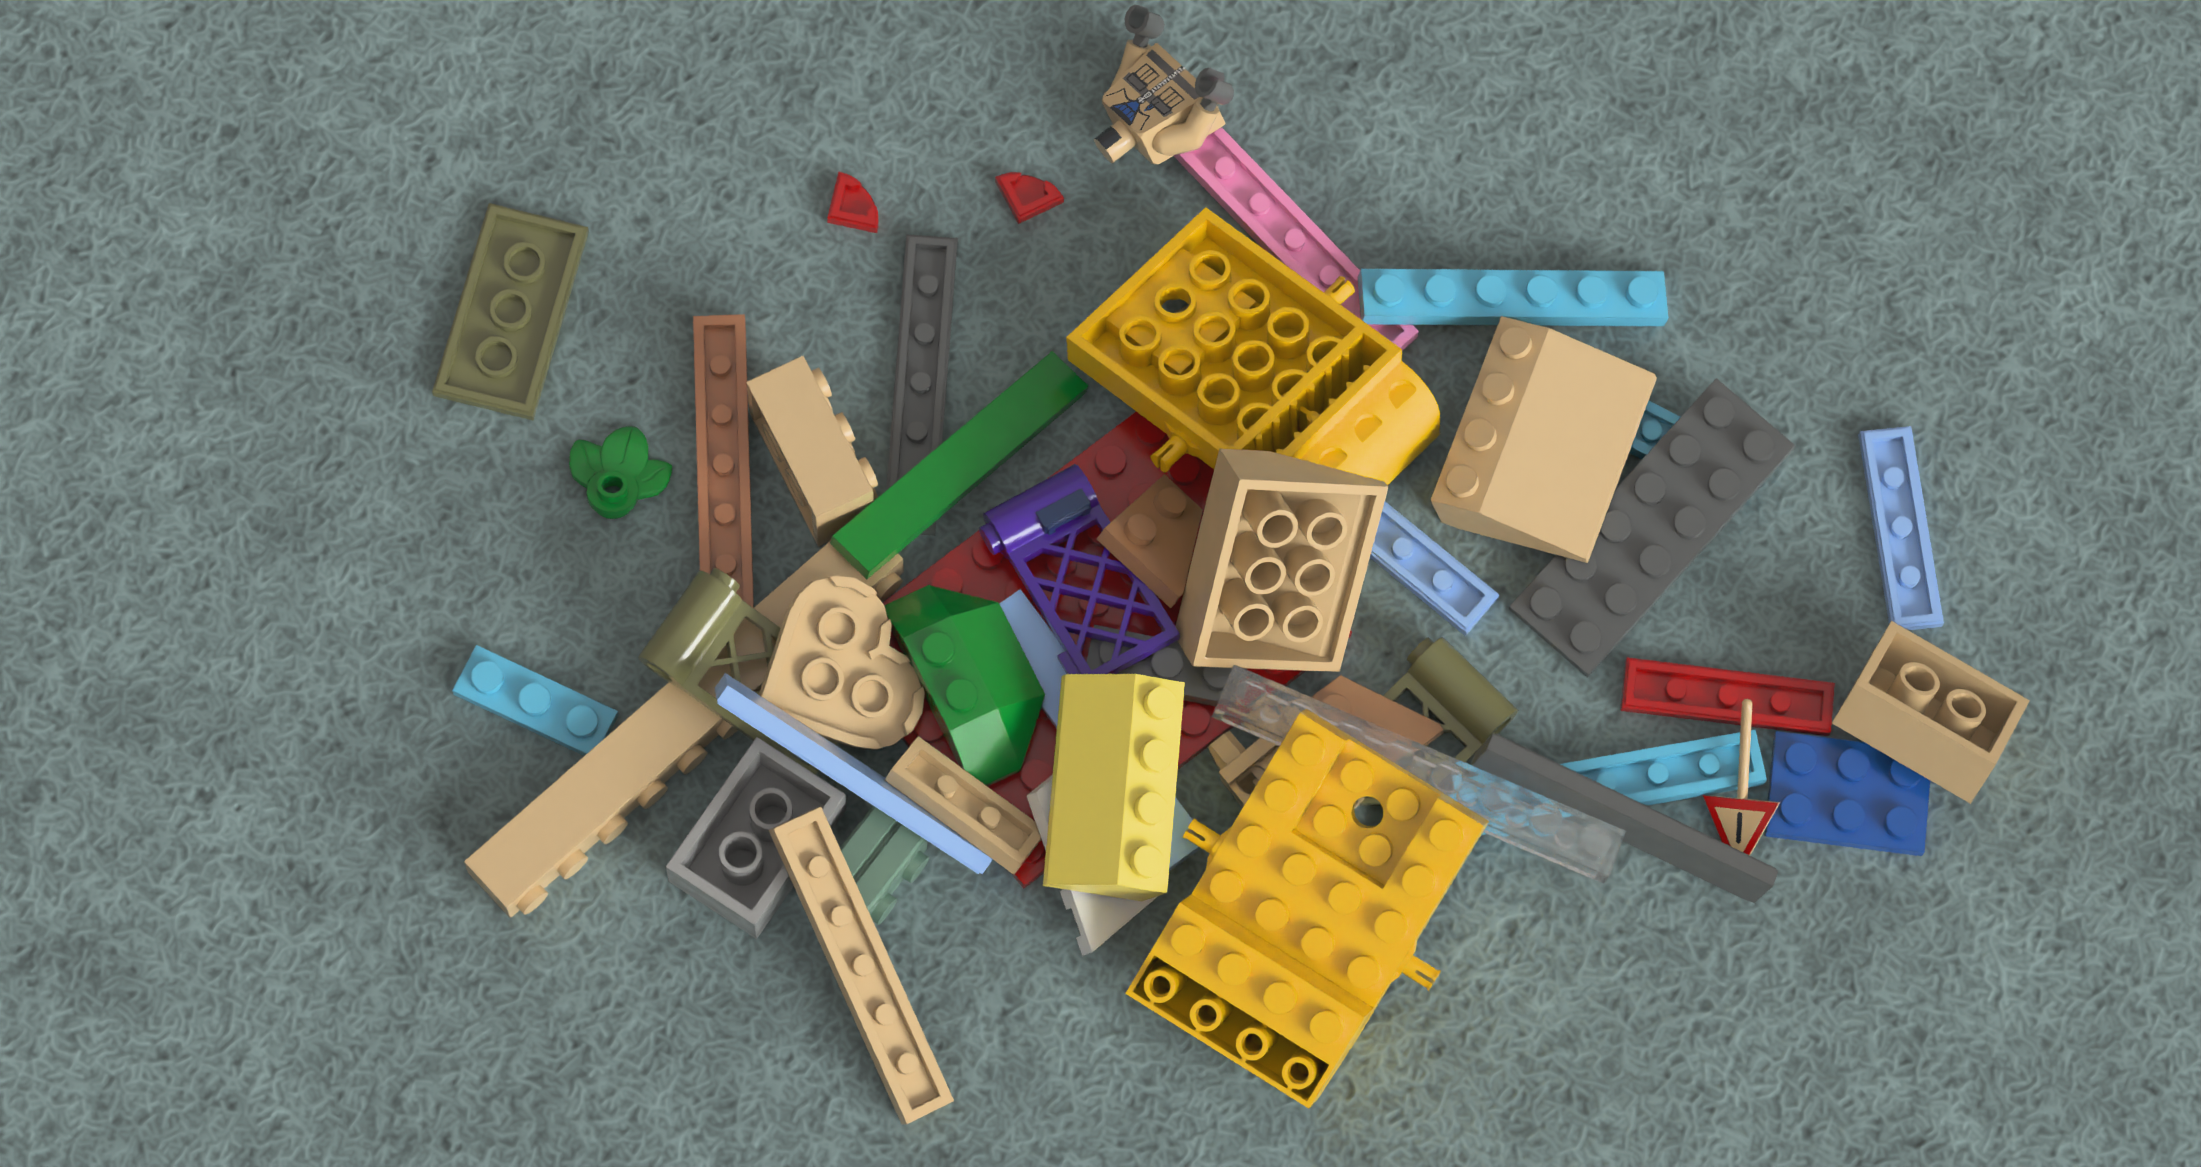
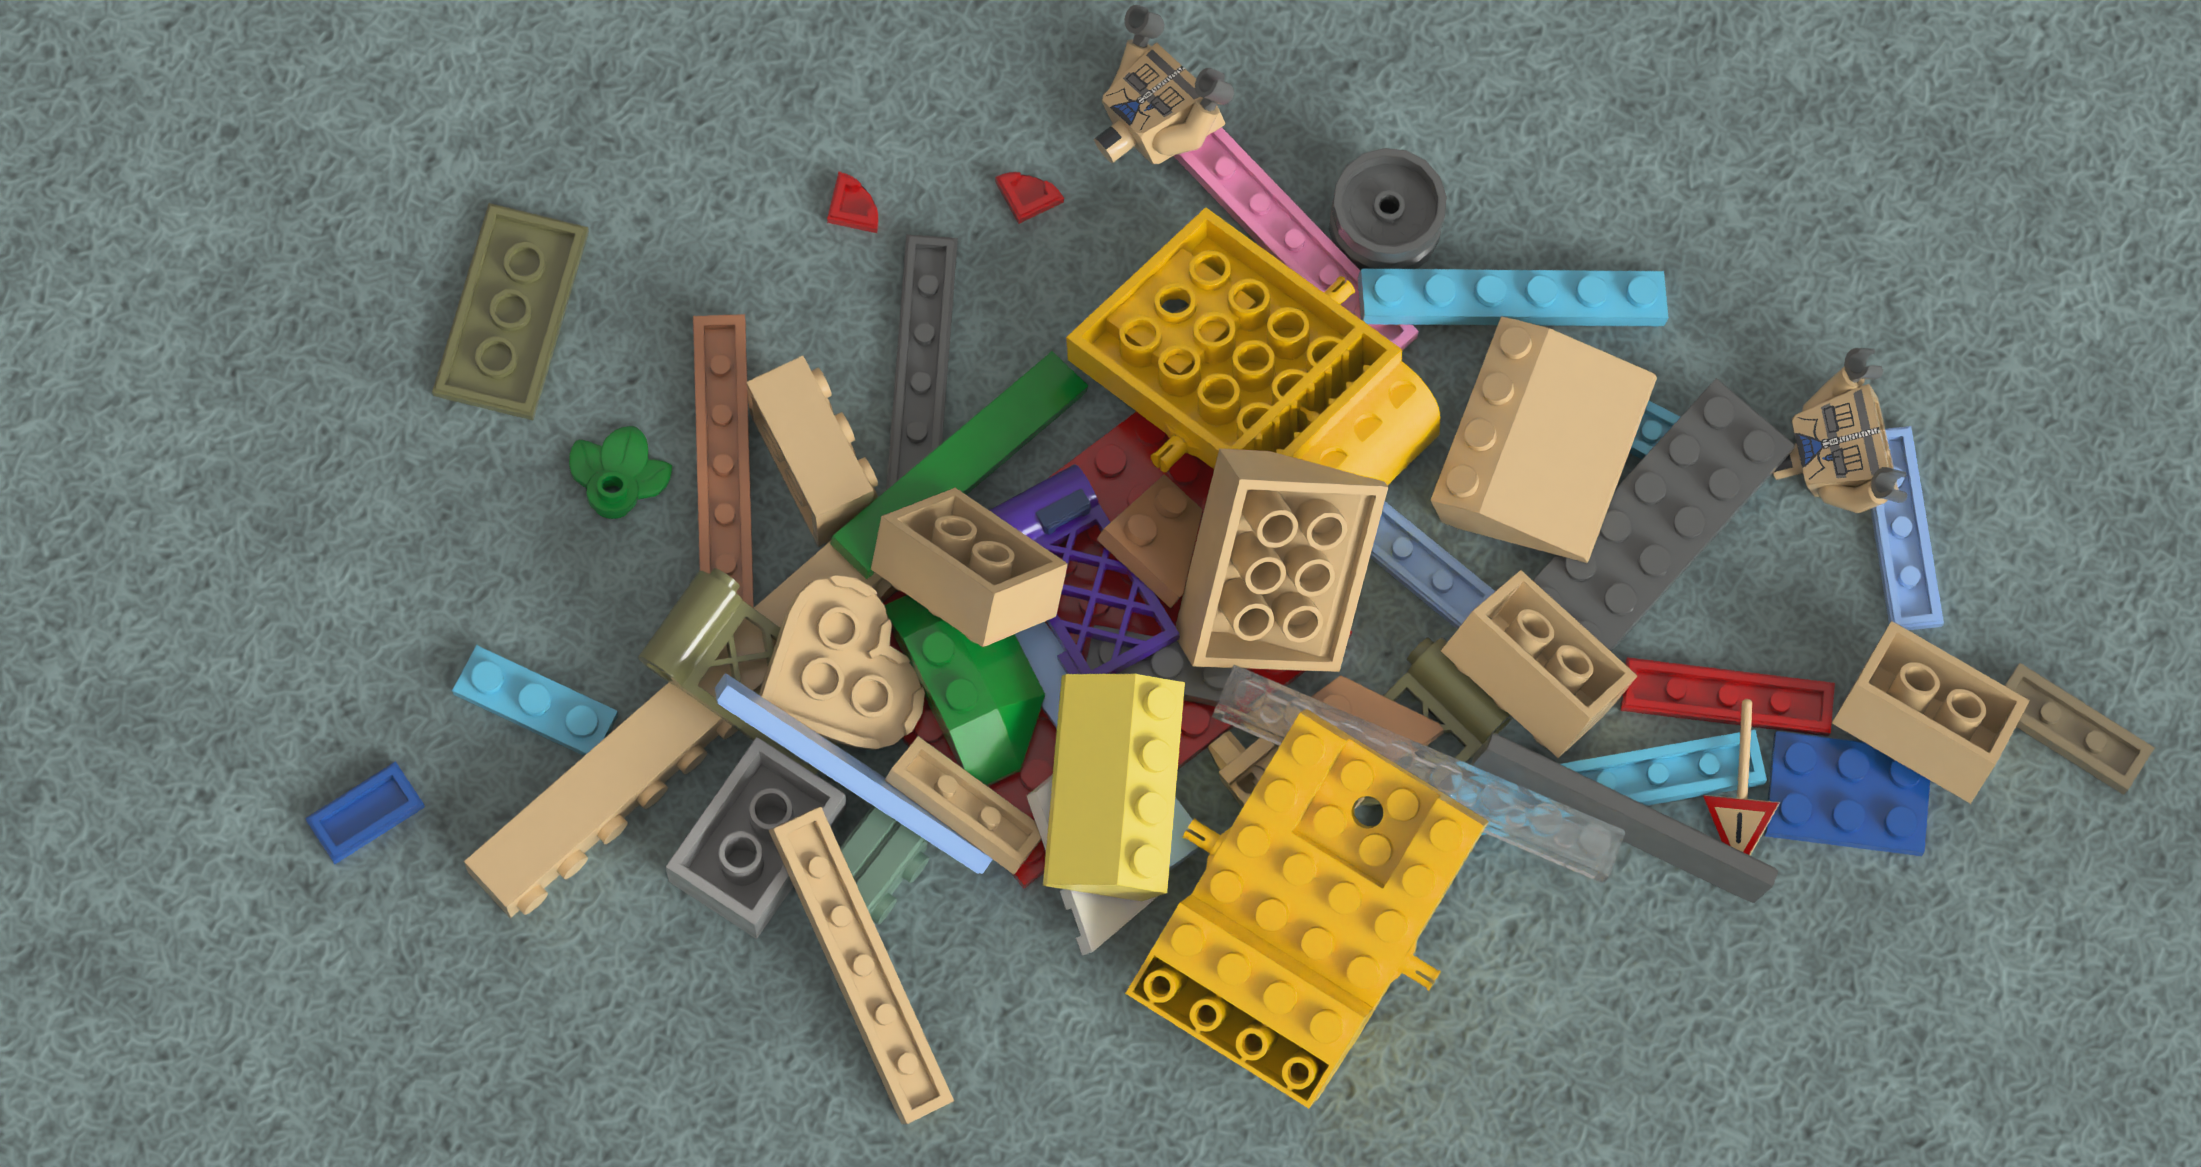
(365, 812): none -> blue tile
(968, 567): none -> tan brick
(1394, 184): none -> dark grey wheel
(1538, 663): none -> tan brick
(1845, 441): none -> torso
(2078, 731): none -> dark tan plate

